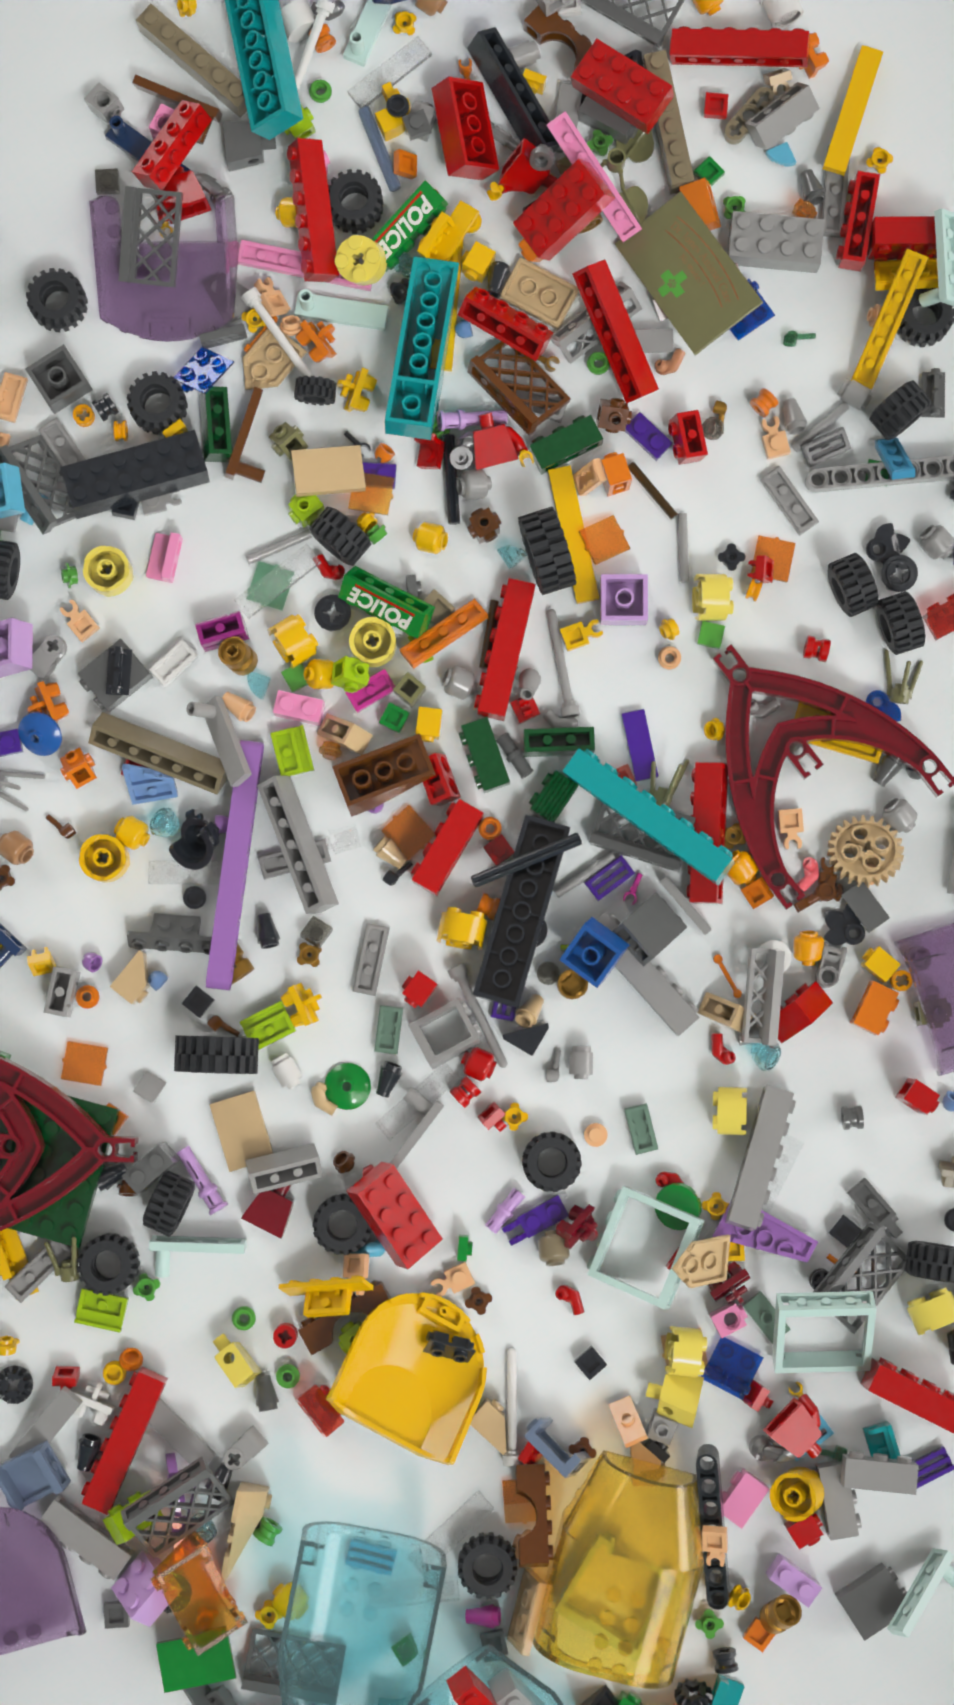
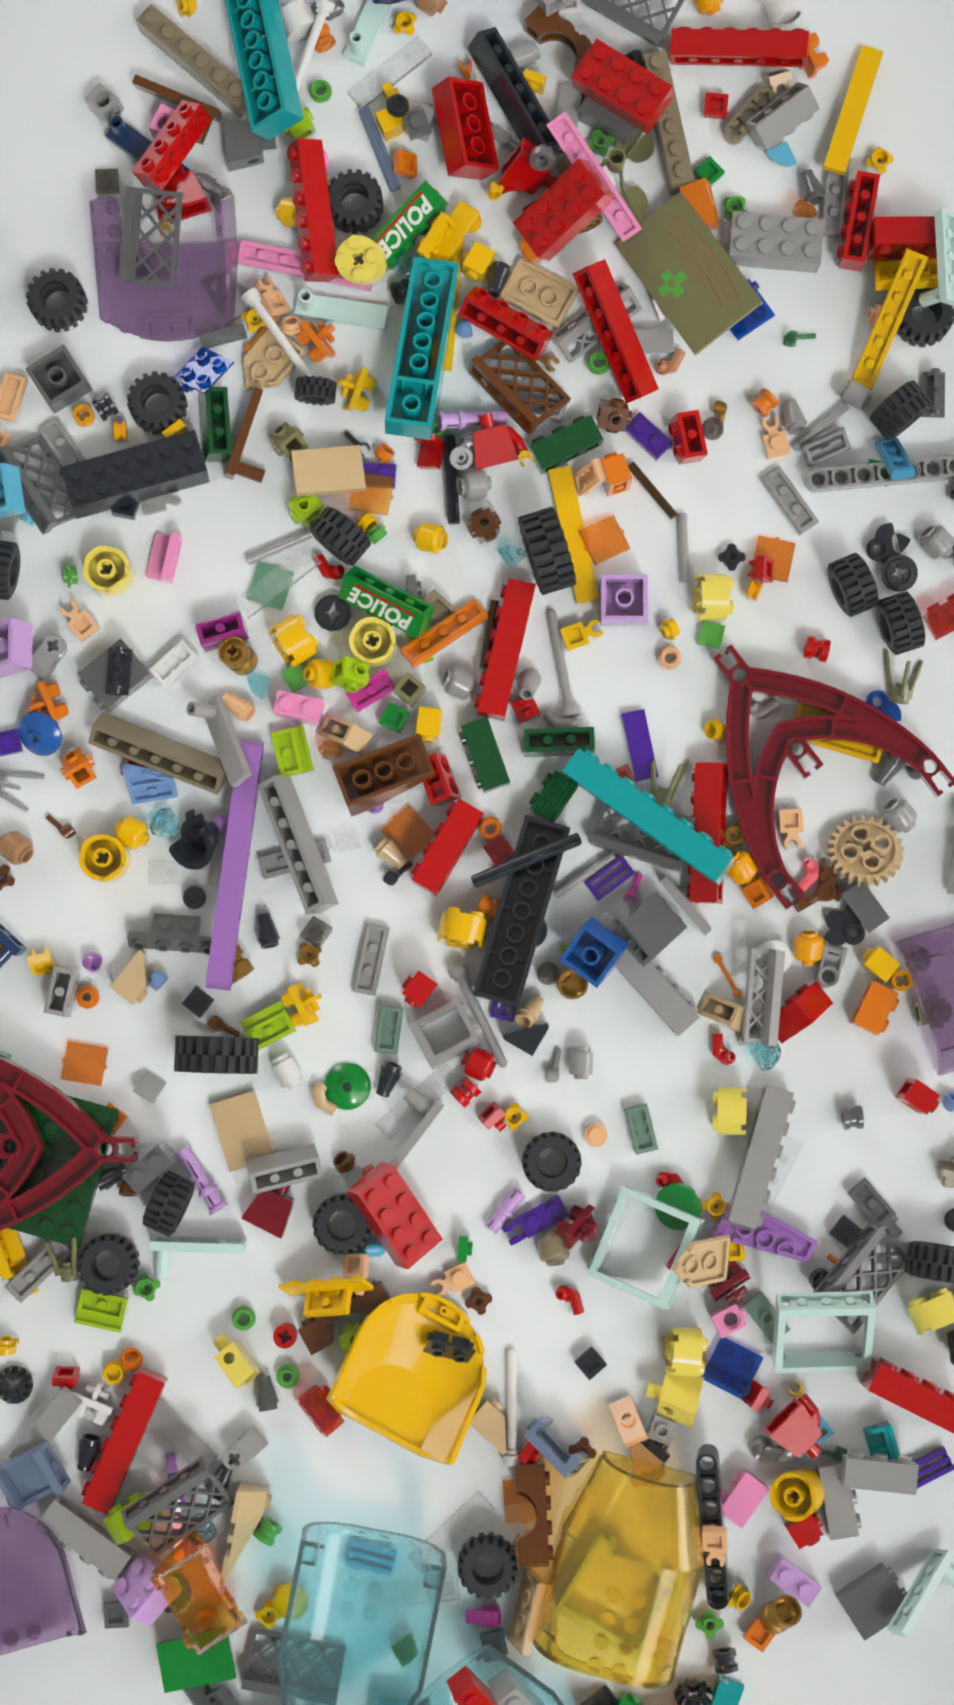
(514, 755): dark grey pin -> none

